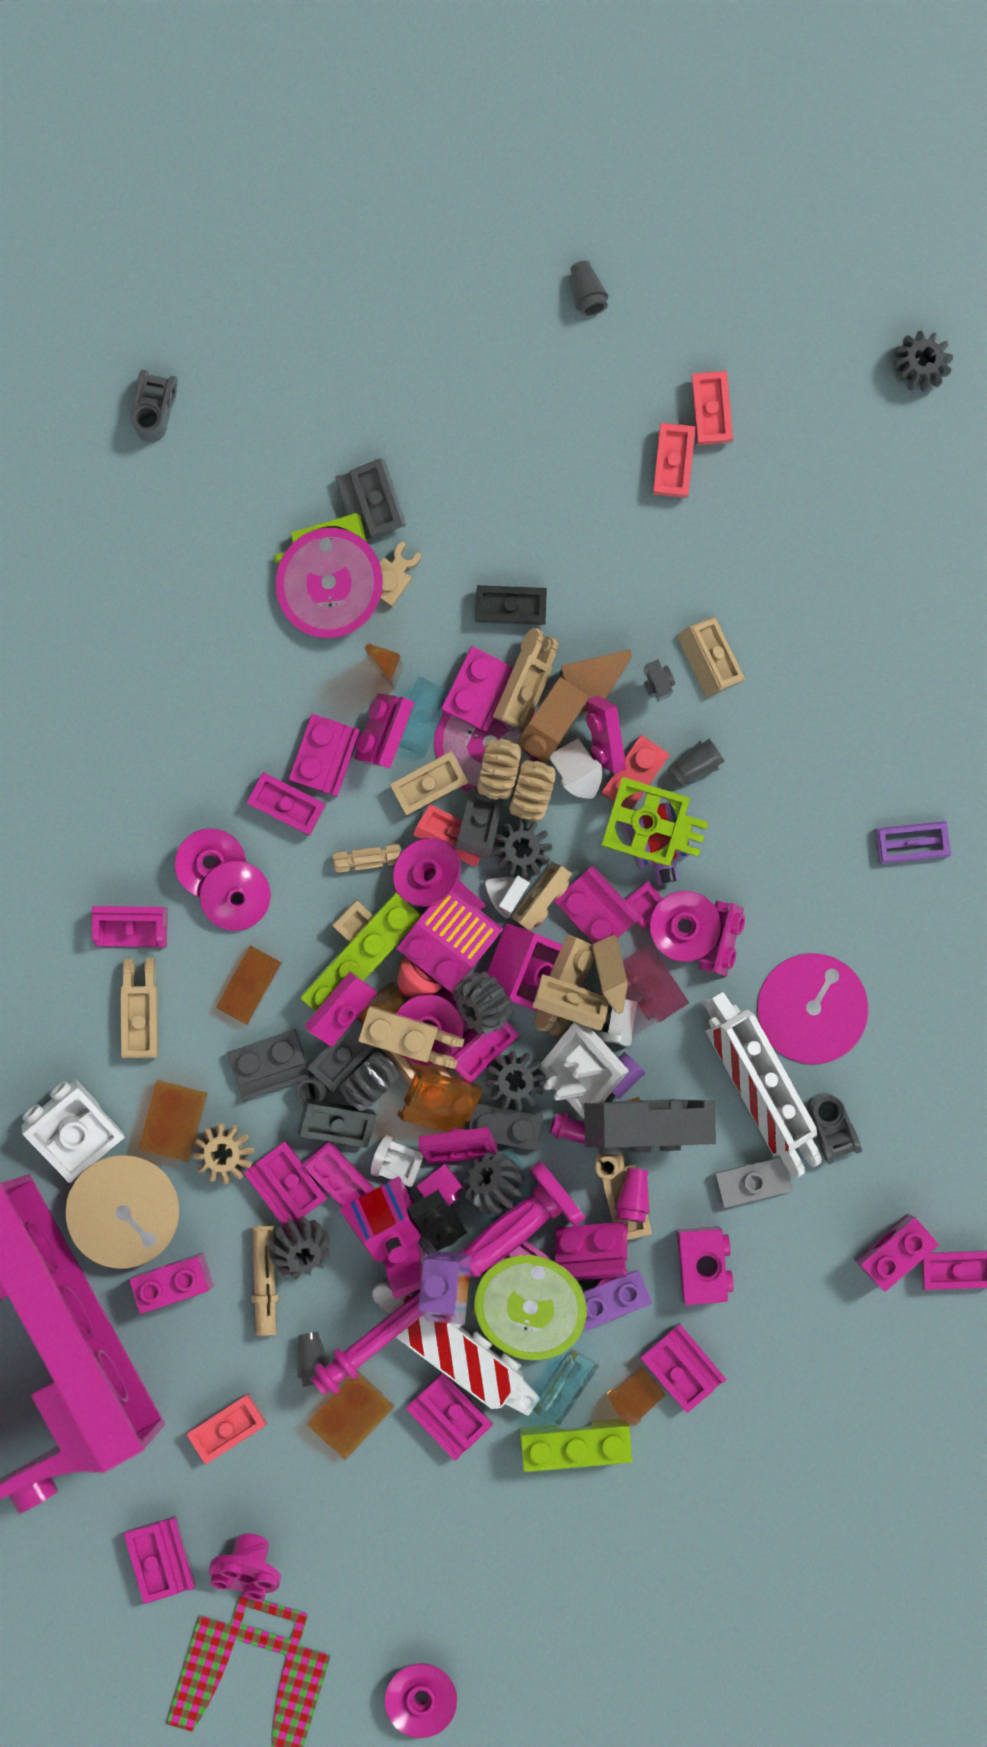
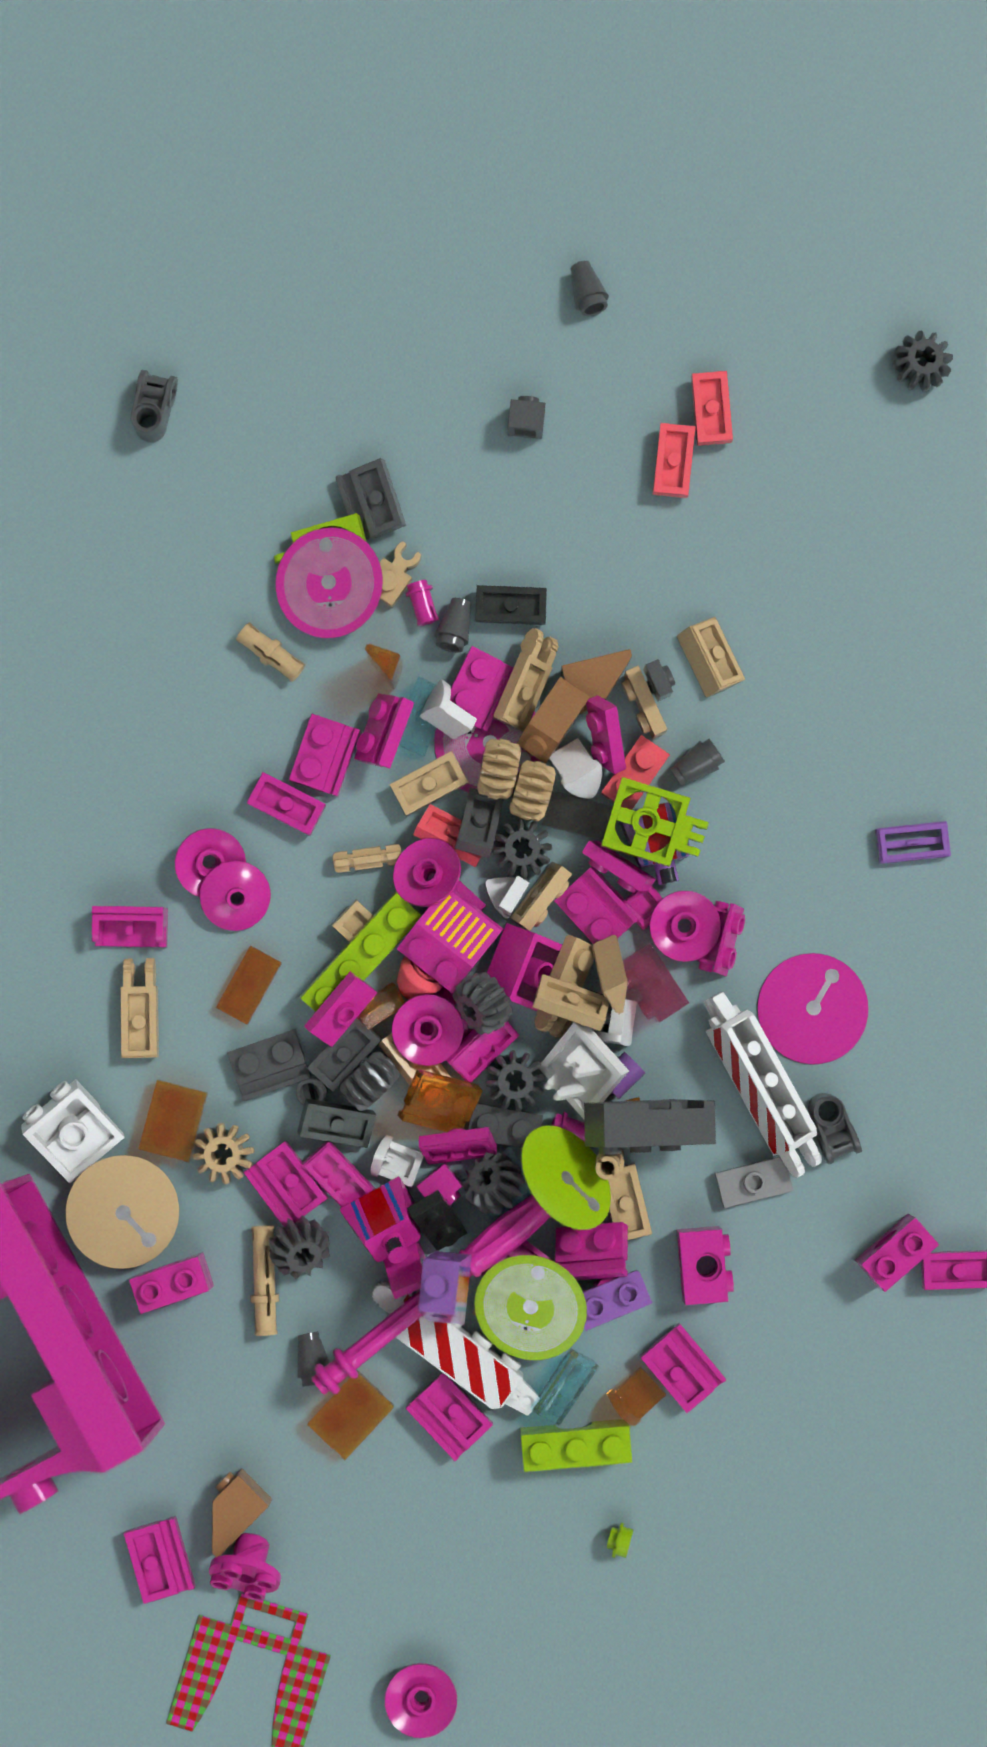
(226, 1428): coral plate -> none
(235, 1508): none -> medium nougat slope
(270, 652): none -> tan pin
(407, 1037): tan hinge -> none
(422, 602): none -> dark pink pin
(446, 714): none -> white tile
(454, 627): none -> dark grey cone
(526, 417): none -> dark grey plate
(565, 1177): none -> lime piece
(577, 815): none -> clear smoke plate
(605, 859): none -> dark pink plate
(620, 1540): none -> lime plate
(634, 1196): dark pink cone -> none
(638, 690): none -> tan plate

